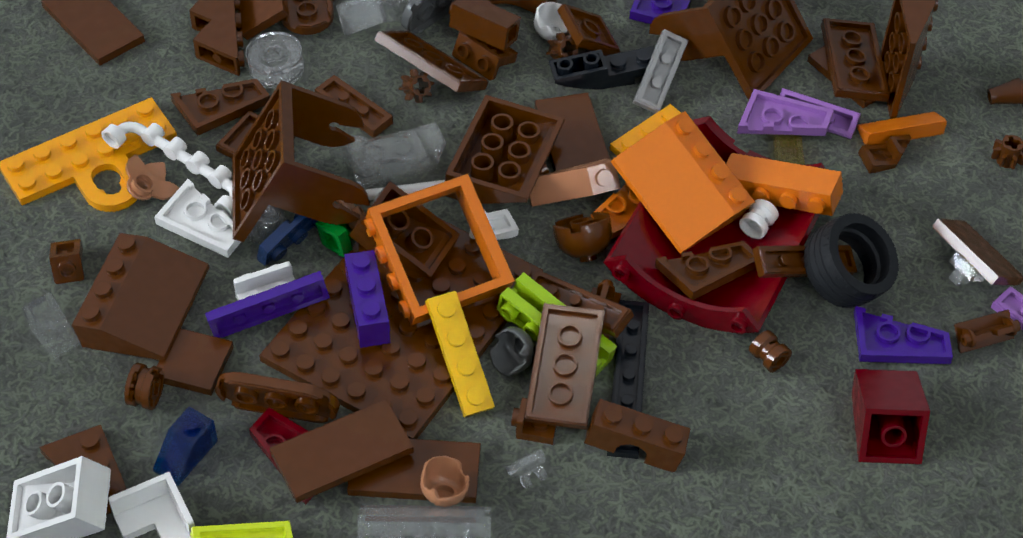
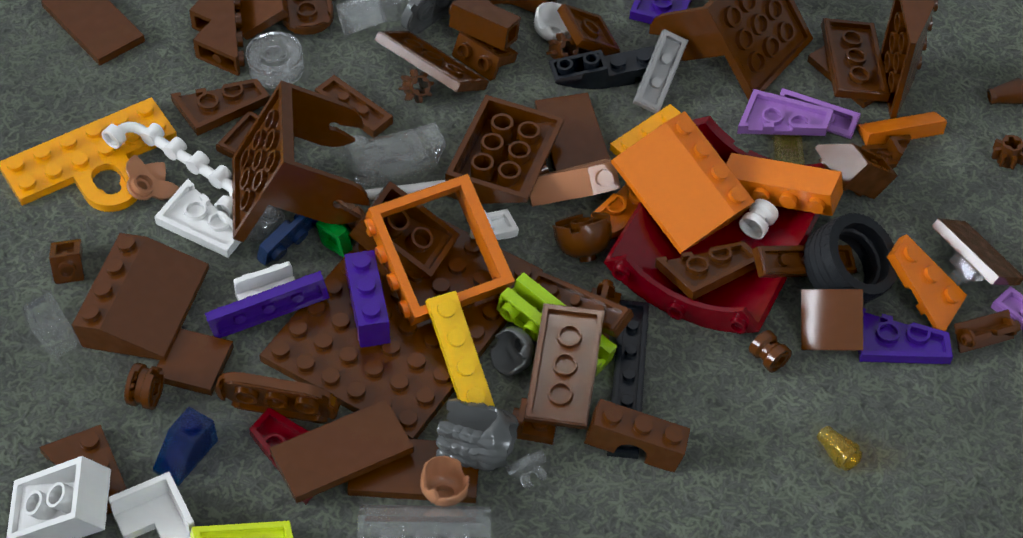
(477, 435): none -> dark grey piece
(831, 319): none -> reddish brown slope
(841, 450): none -> clear yellow cone
(861, 169): none -> reddish brown slope
(889, 416): dark red slope -> none
(934, 290): none -> orange wing

